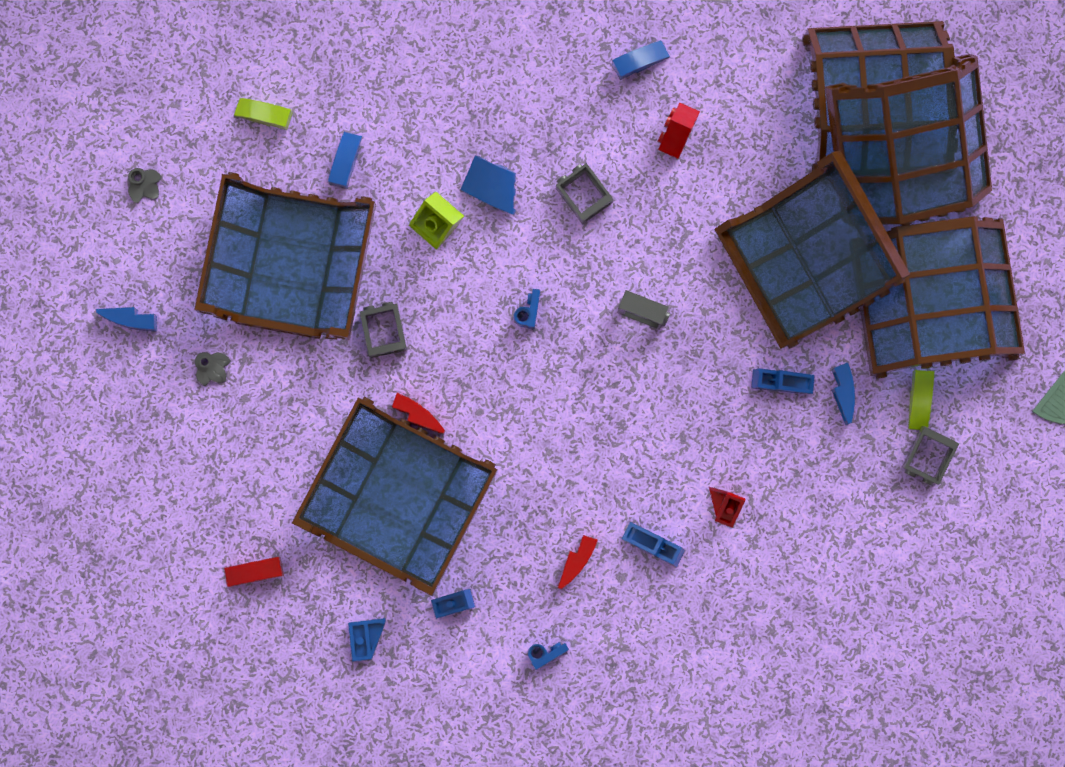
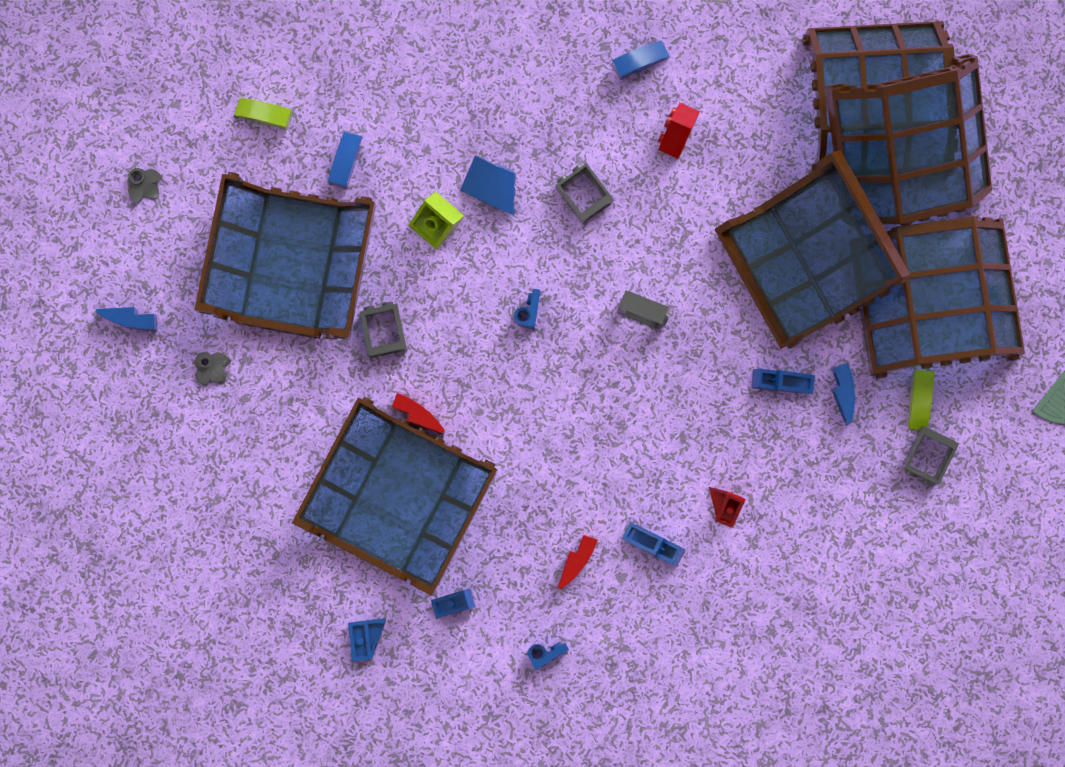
(254, 571): red slope -> none

